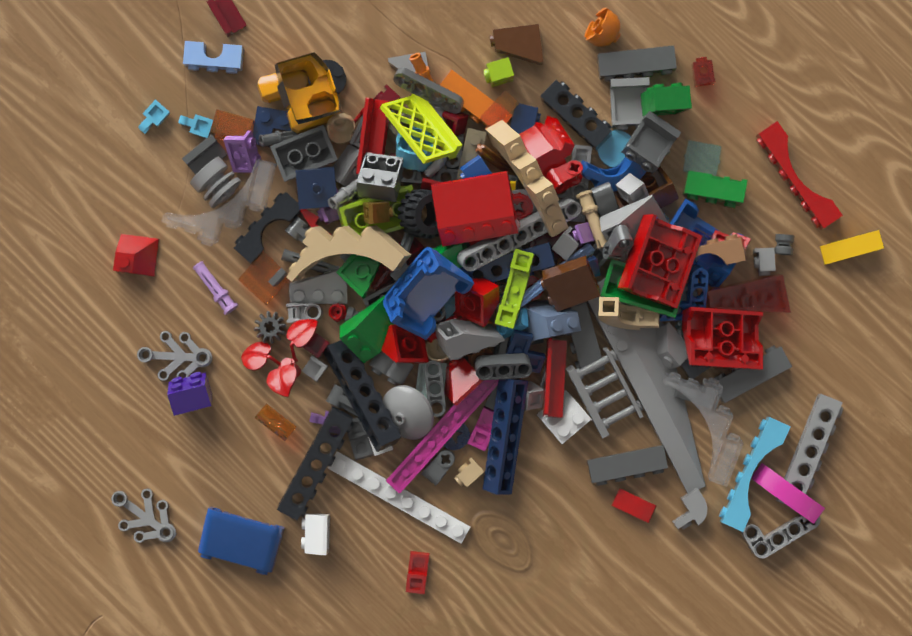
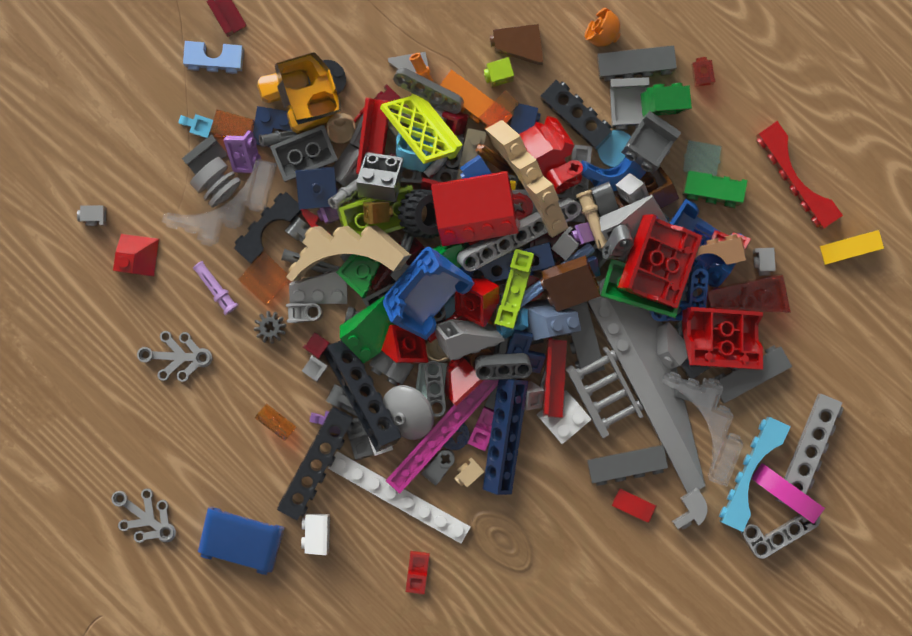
(92, 215): none -> light grey brick
(155, 115): medium azure plate -> none
(189, 393): dark purple brick -> none
(278, 277): dark grey tile -> none
(283, 378): plant -> none
(333, 312): red plate -> none
(626, 317): tan arch -> none
(784, 244): dark grey wheel -> none

